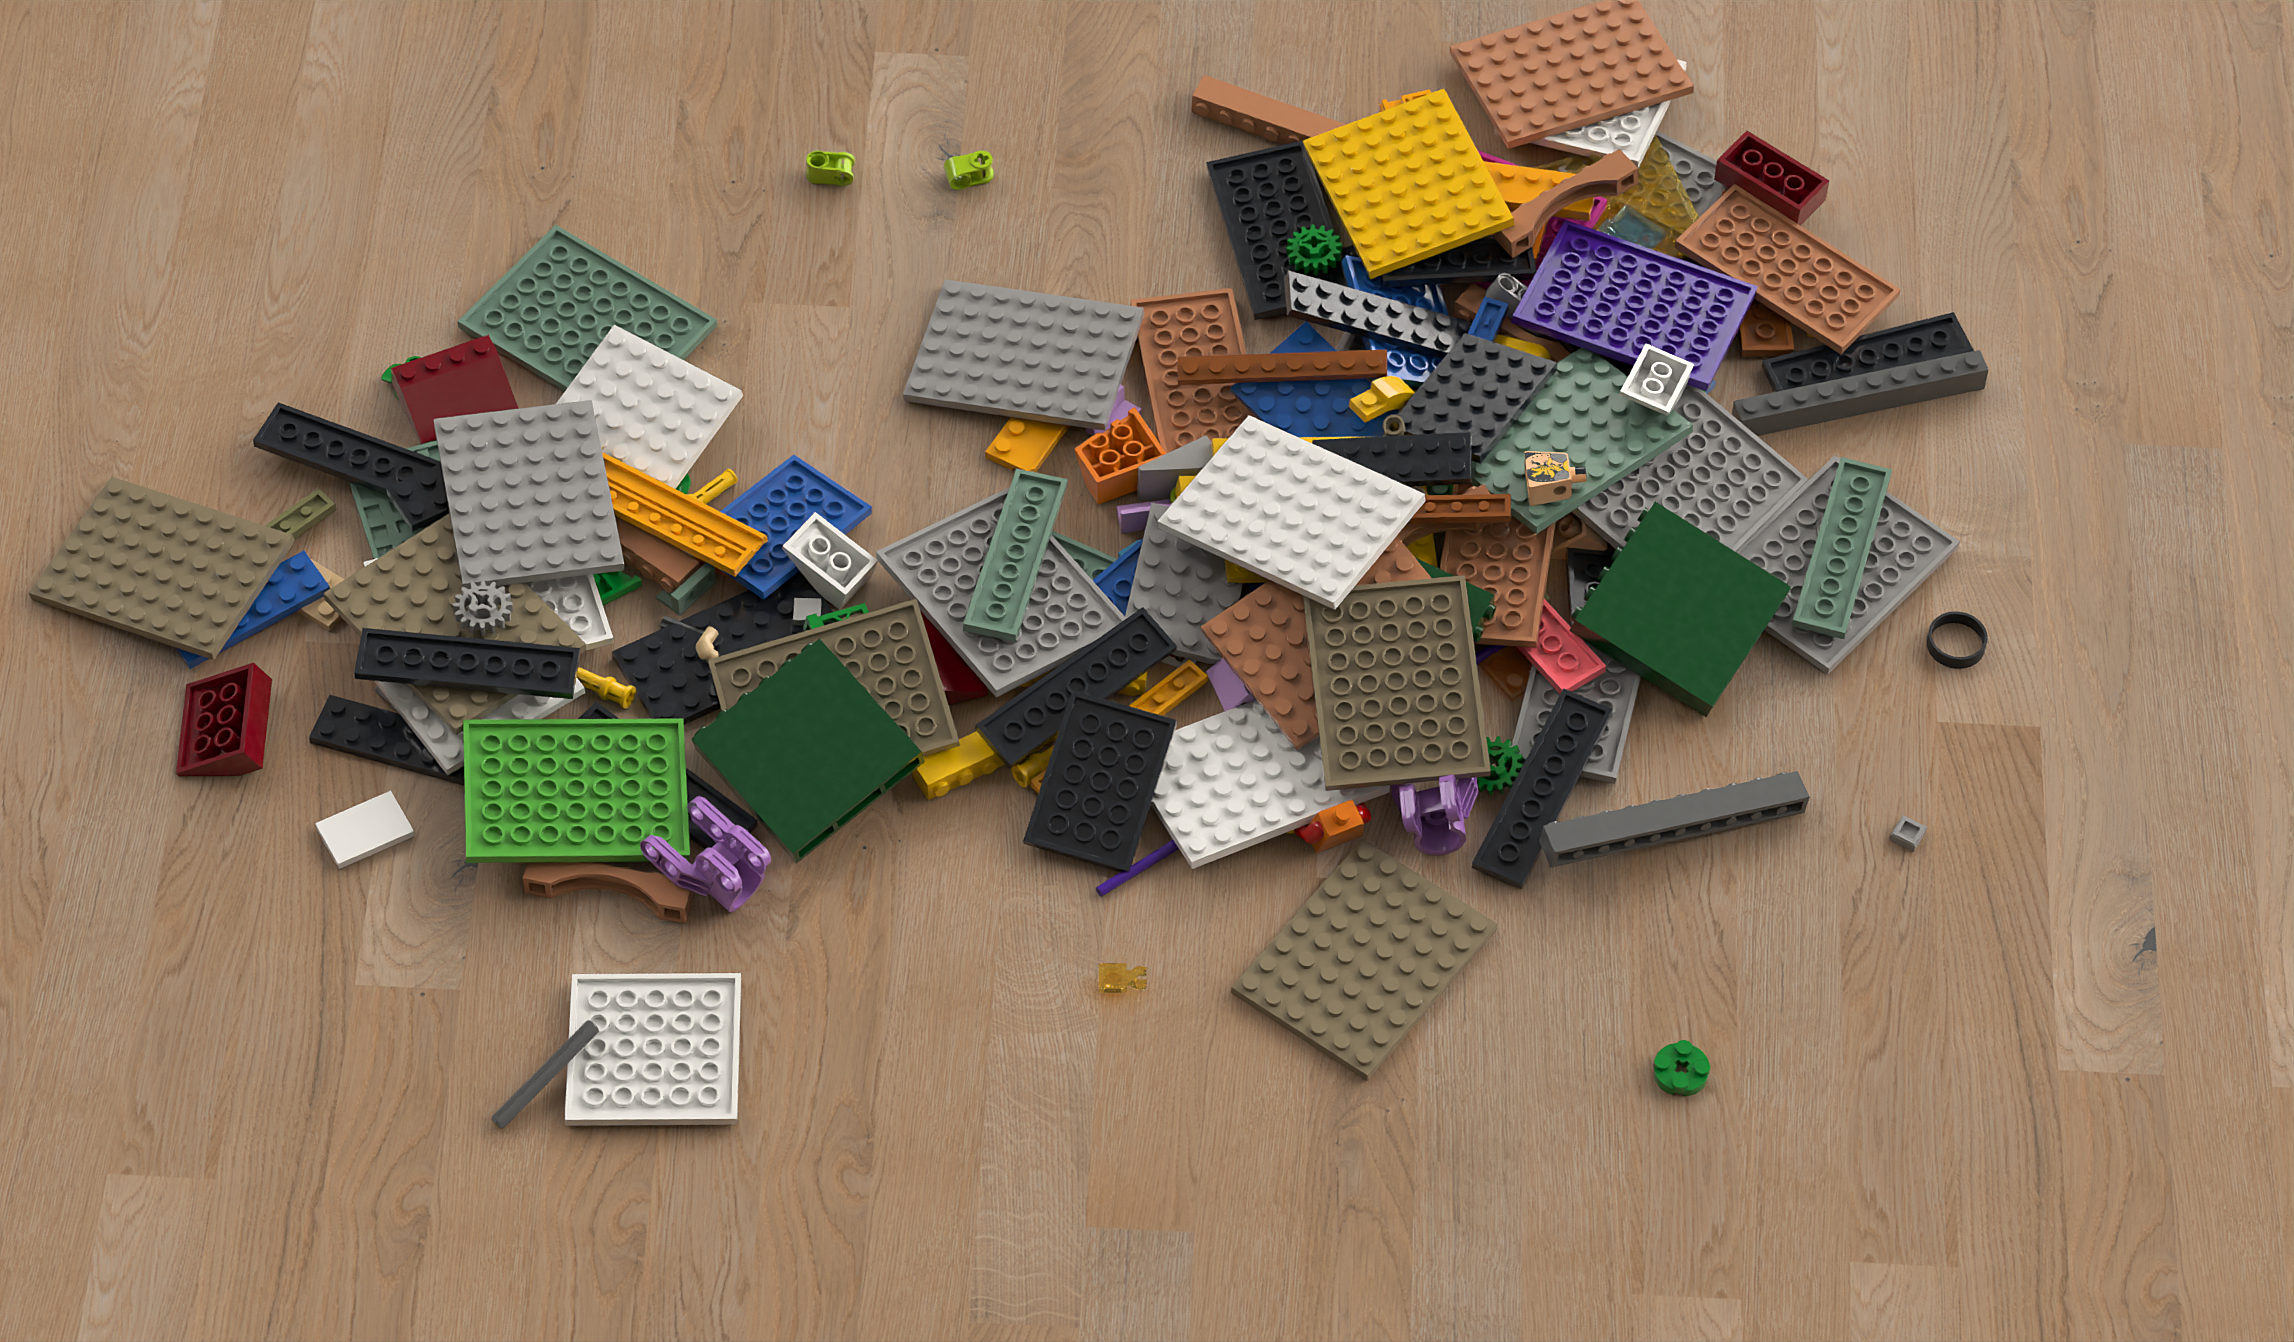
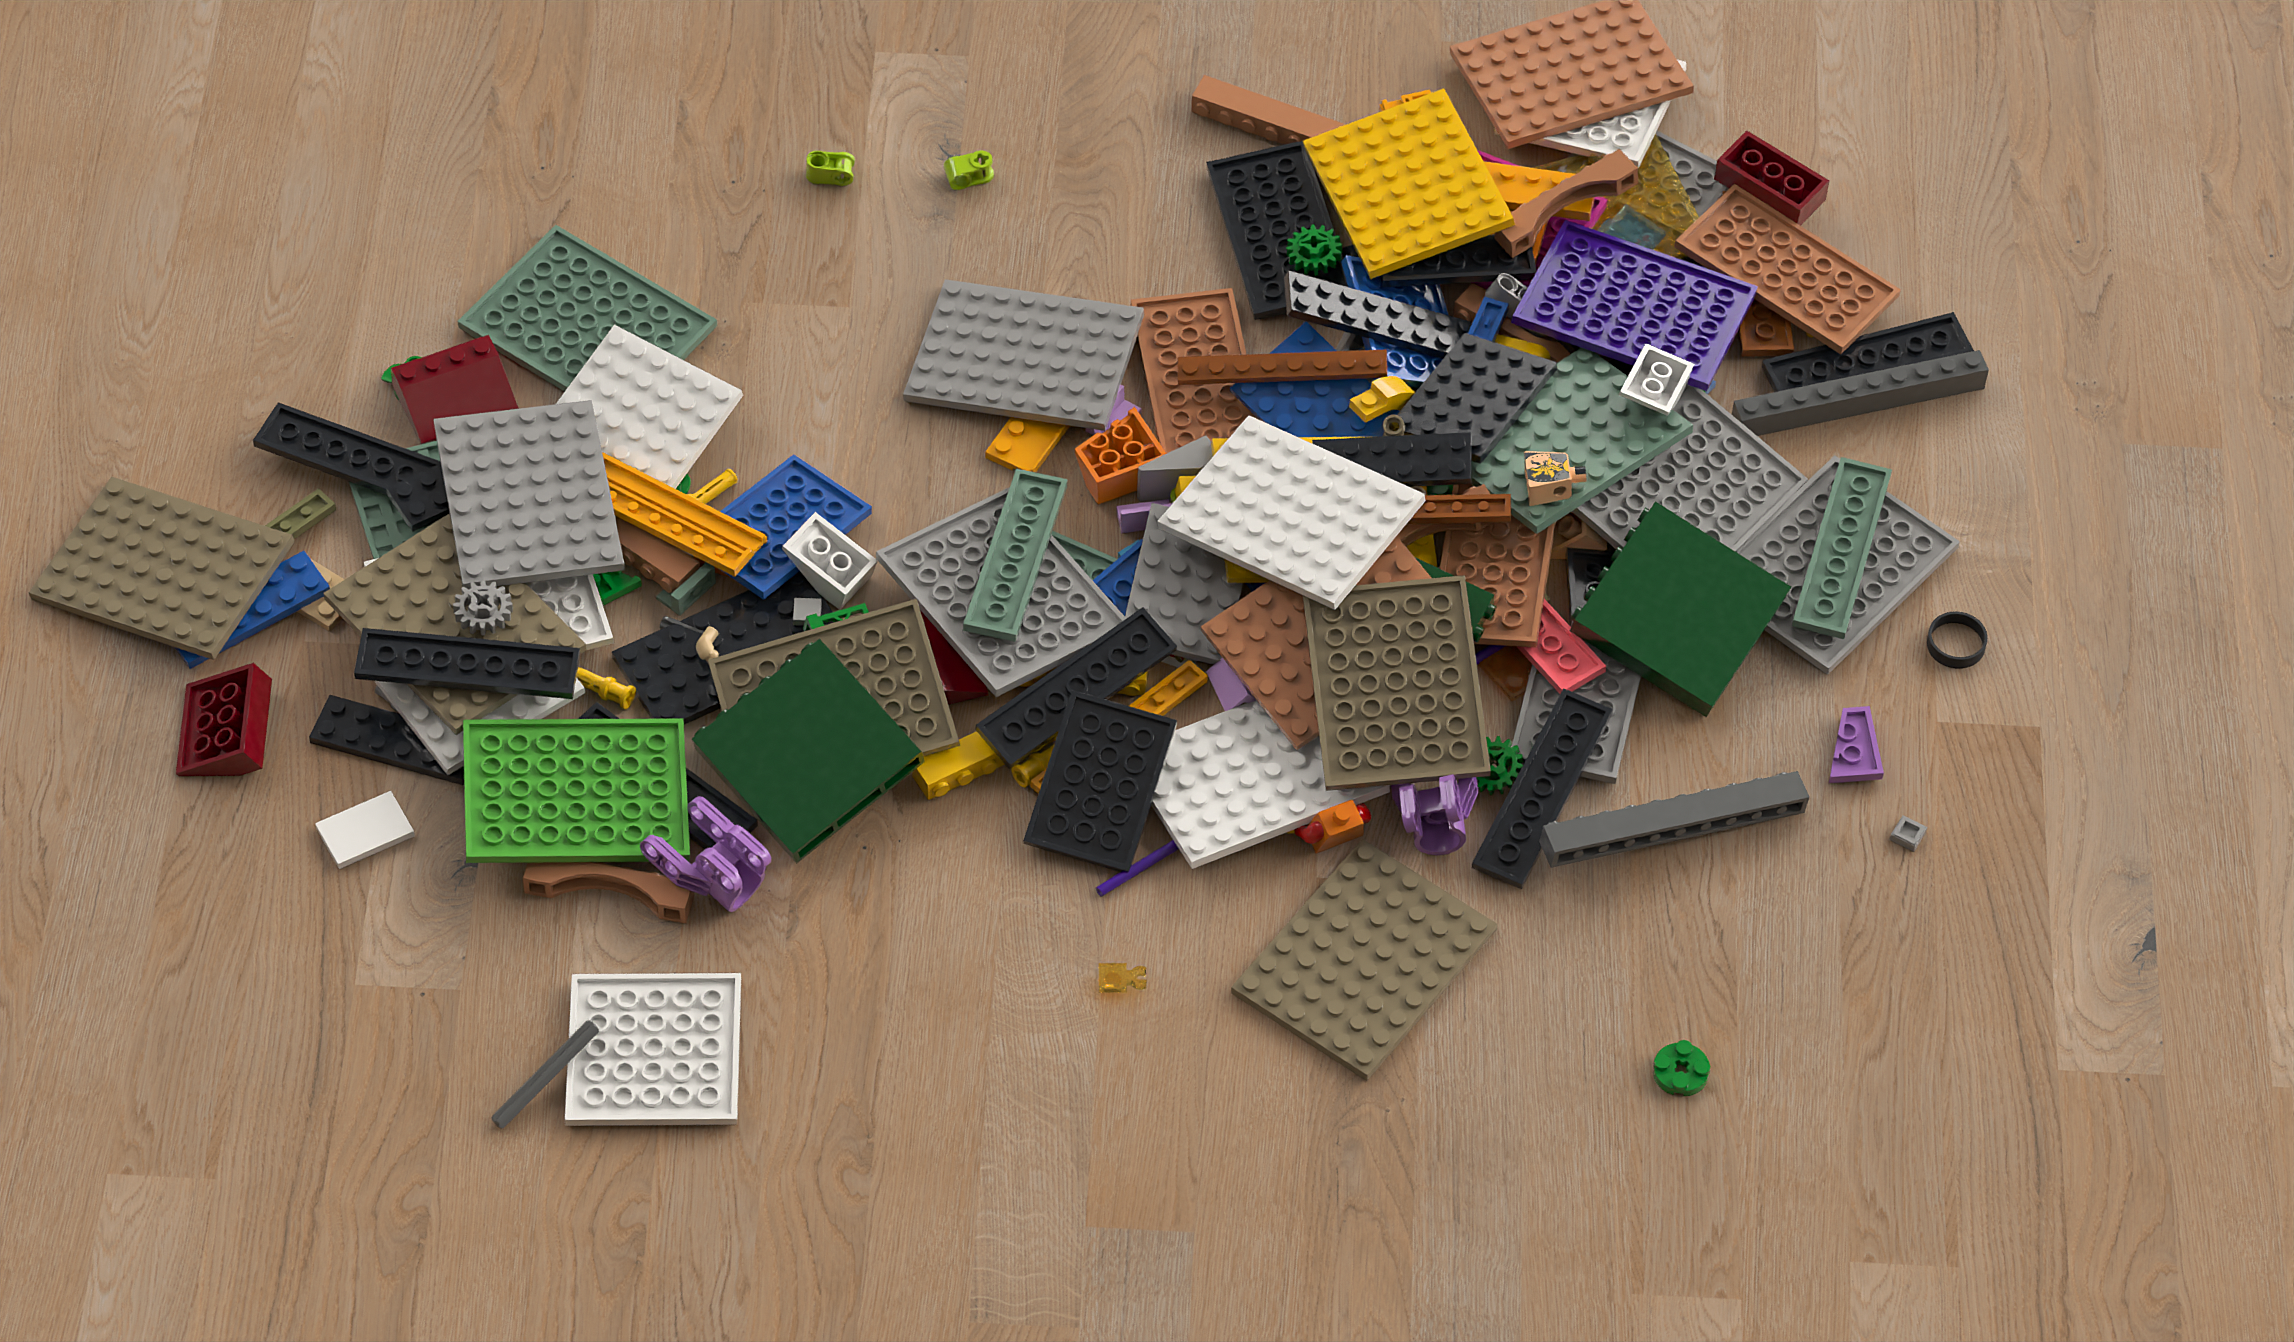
(1856, 748): none -> medium lavender wing

